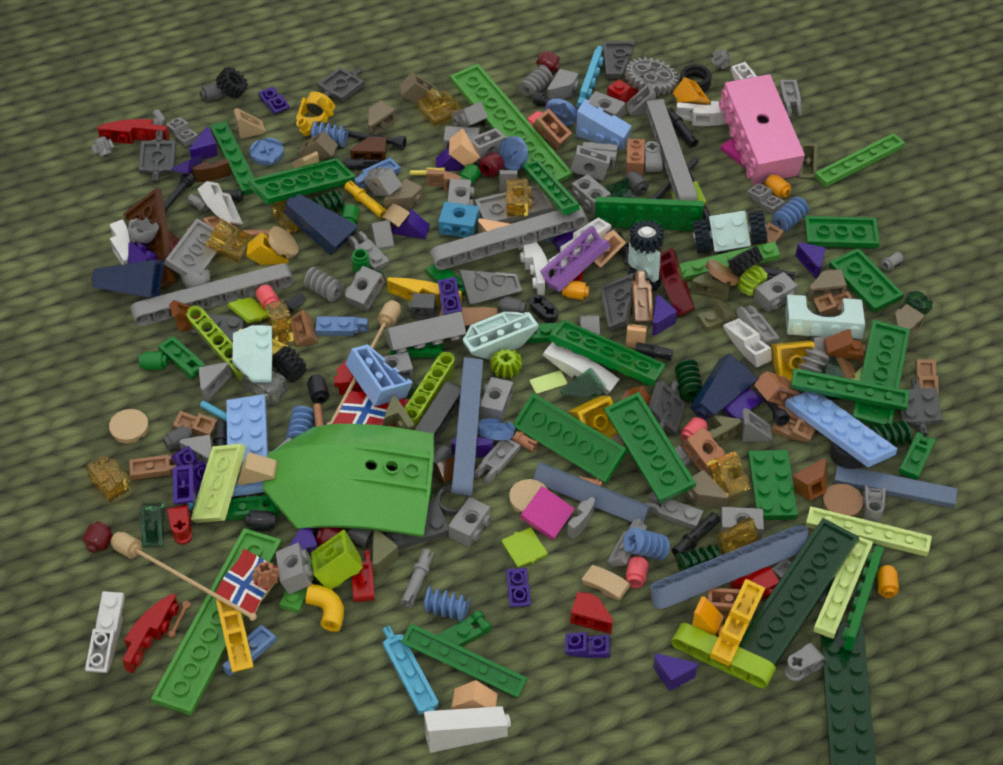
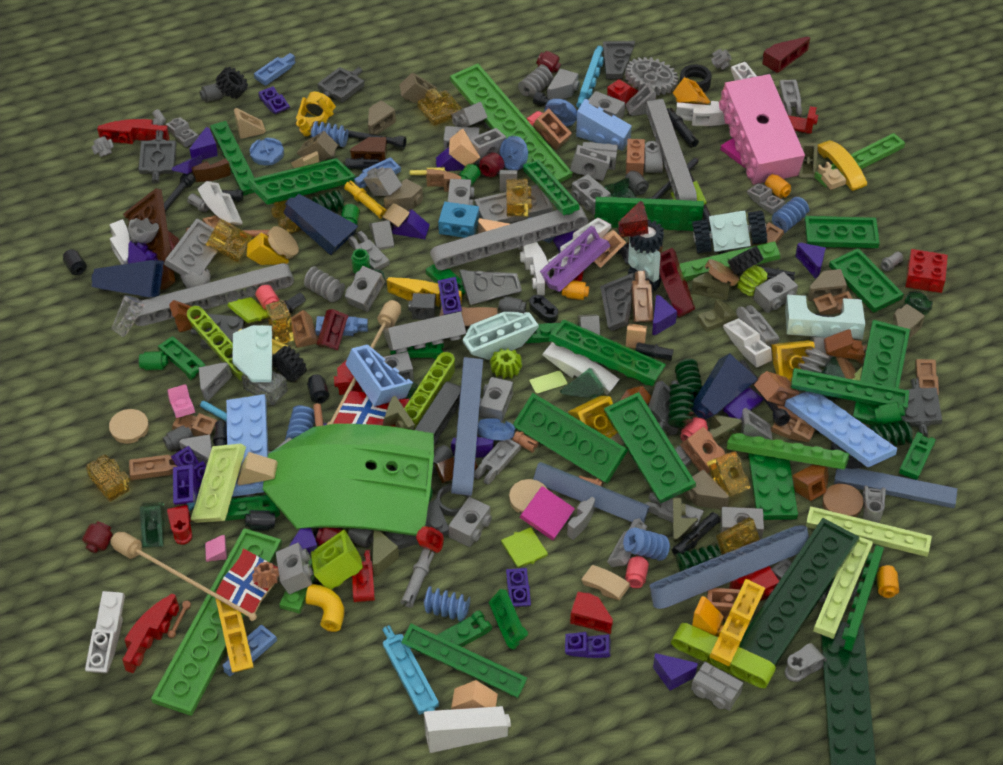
(74, 262): none -> black brick
(127, 314): none -> clear slope
(180, 401): none -> bright pink slope
(216, 549): none -> bright pink slope
(274, 69): none -> medium blue hinge
(332, 329): none -> dark red slope
(430, 539): none -> red plate
(507, 619): none -> green plate
(634, 222): none -> clear red slope
(680, 405): none -> dark green piece
(681, 525): none -> olive slope
(716, 686): none -> light grey brick
(784, 53): none -> dark red slope
(788, 451): none -> bright green plate
(805, 125): none -> red bracket
(831, 177): none -> tan plate
(844, 162): none -> yellow slope
(889, 413): none -> green brick
(926, 271): none -> red brick

